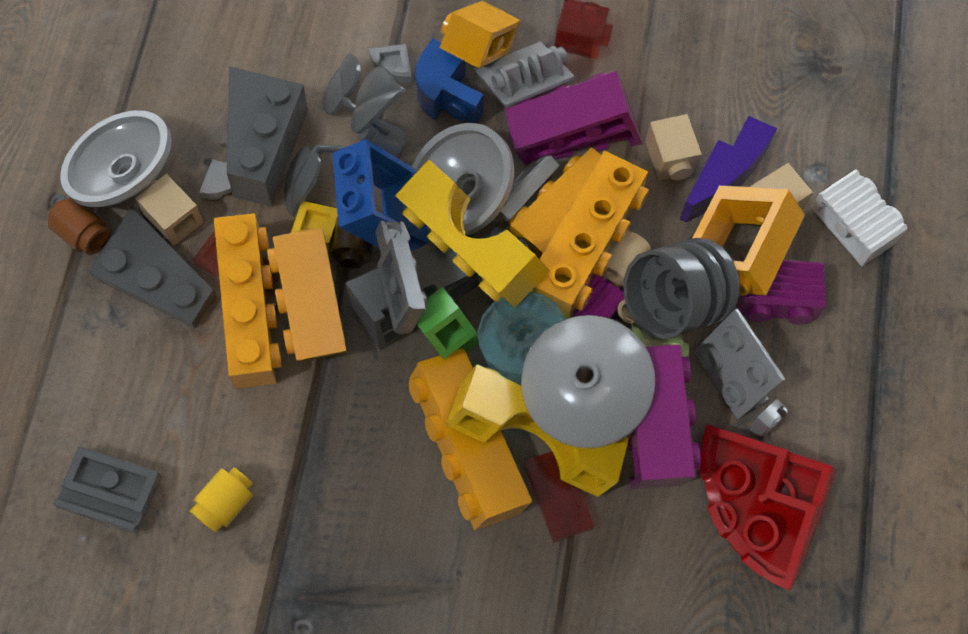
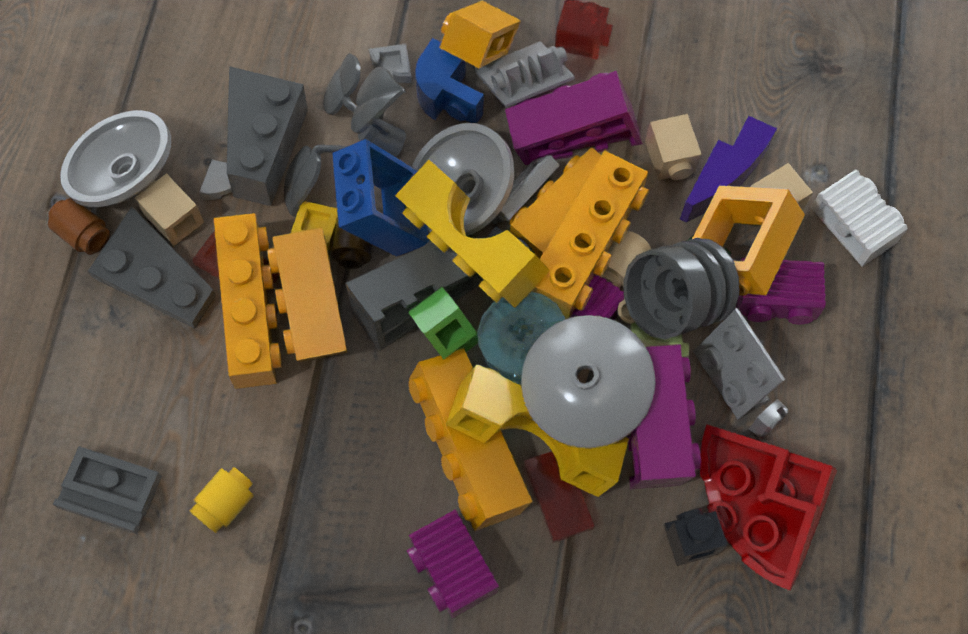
(399, 277): dark grey hinge -> none
(453, 565): none -> magenta brick
(695, 536): none -> black brick

